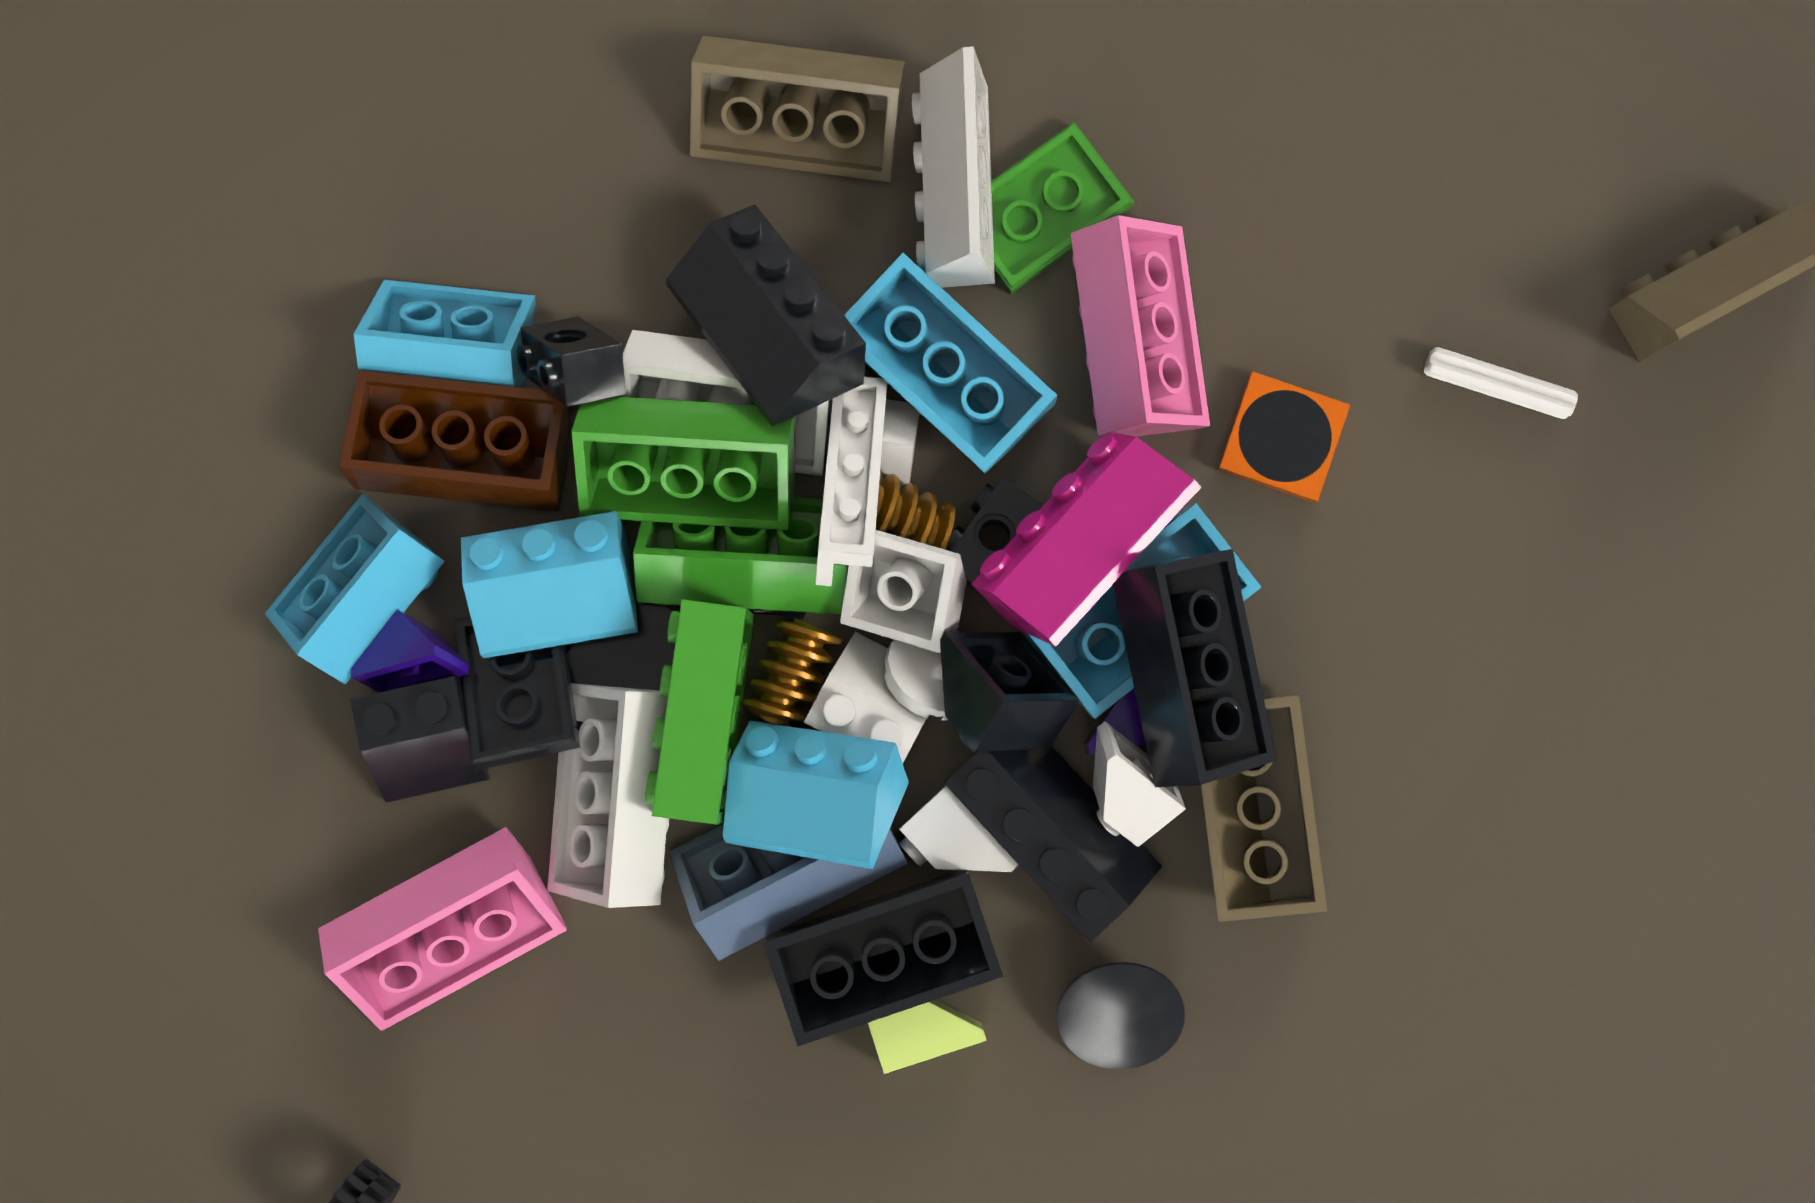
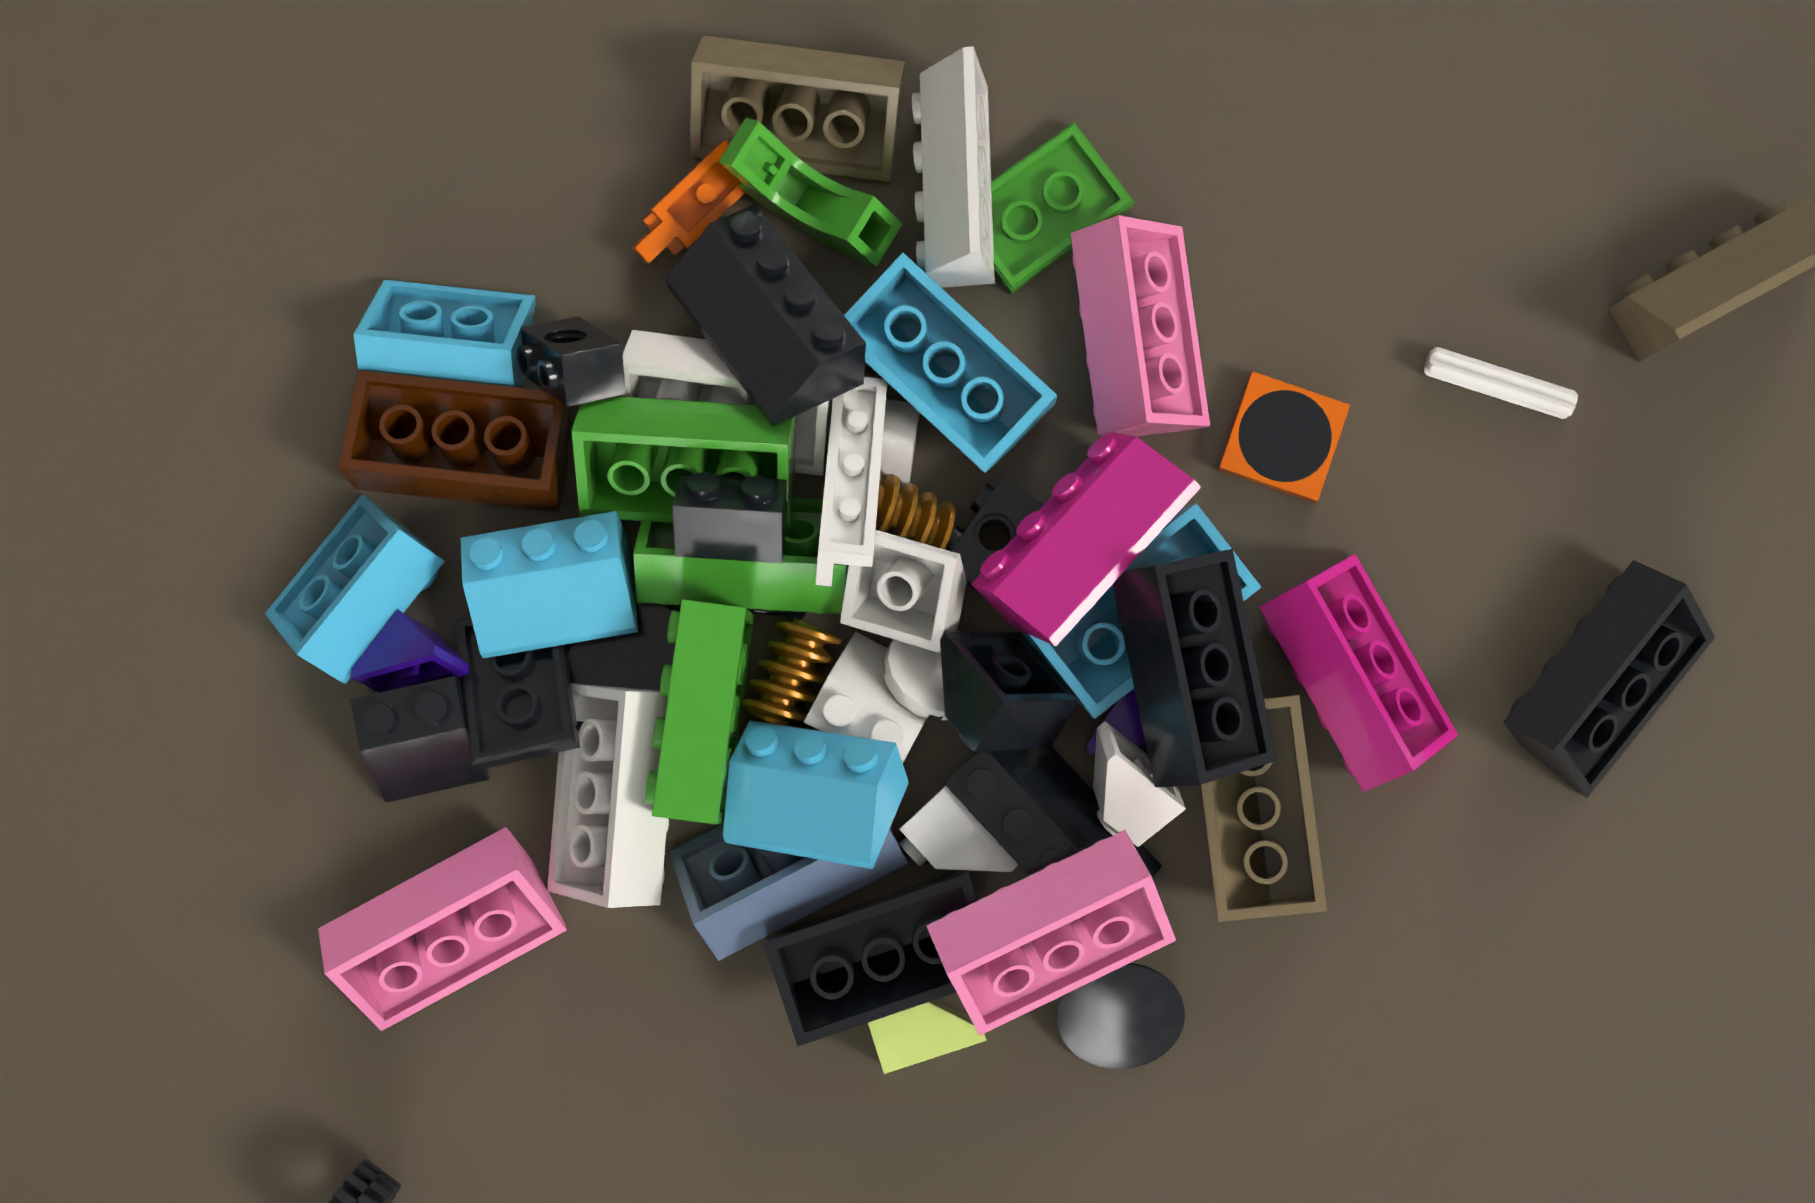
(689, 207): none -> orange hinge
(730, 517): none -> black brick
(806, 199): none -> bright green arch
(1052, 932): none -> bright pink slope
(1359, 673): none -> dark pink slope
(1611, 676): none -> black slope

